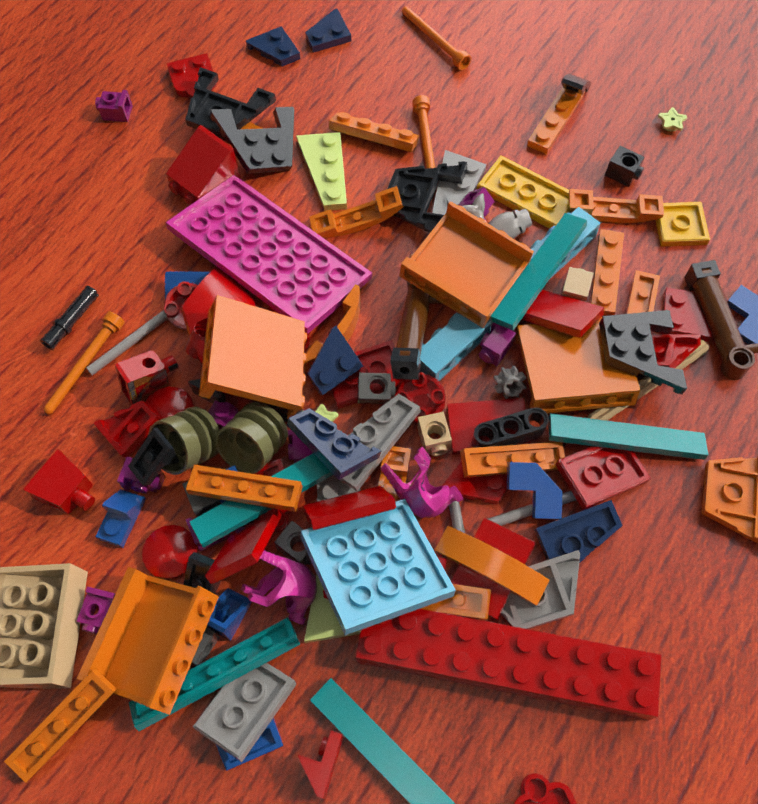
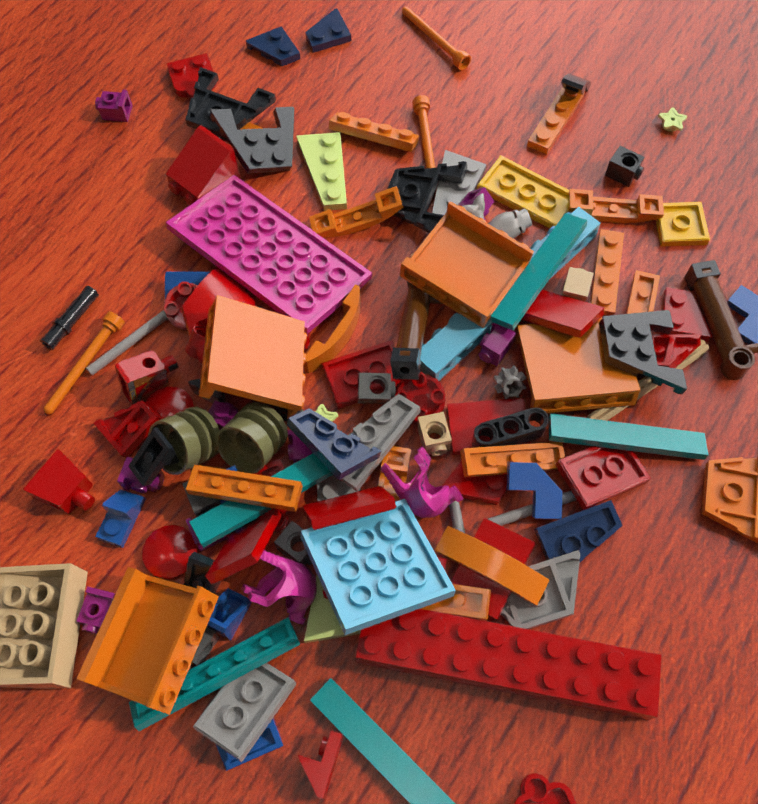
(60, 725): orange plate -> none
(333, 362): dark blue wing -> none

